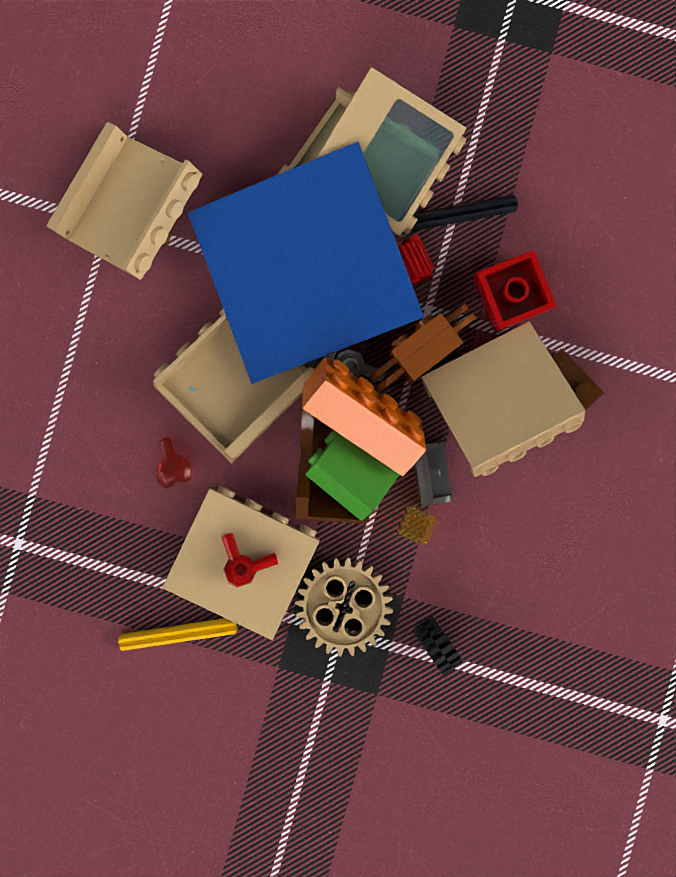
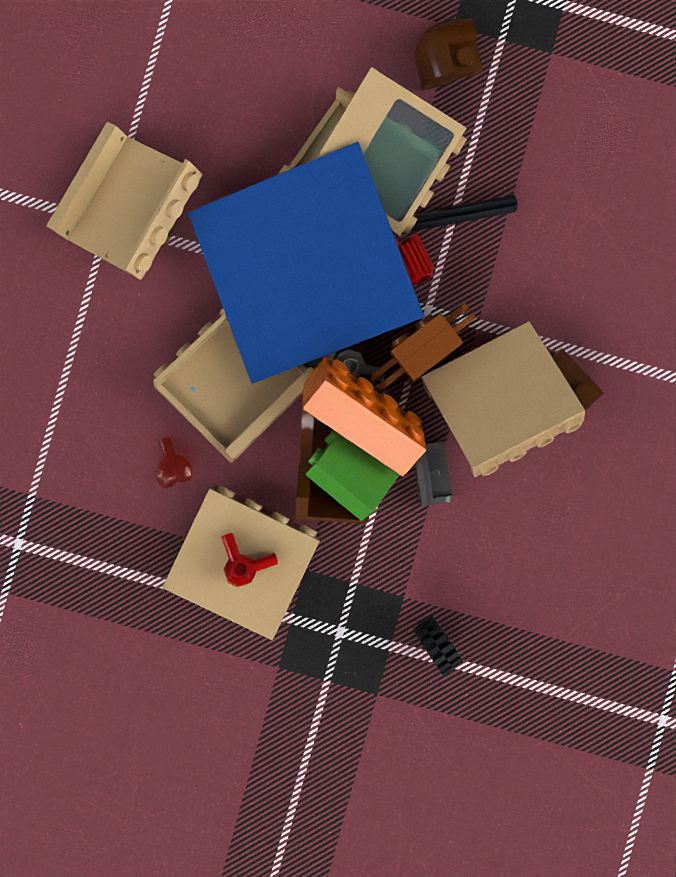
(176, 634): yellow axle -> none
(318, 597): tan gear -> none
(416, 525): clear yellow brick -> none
(447, 53): none -> reddish brown brick
(514, 291): red brick -> none

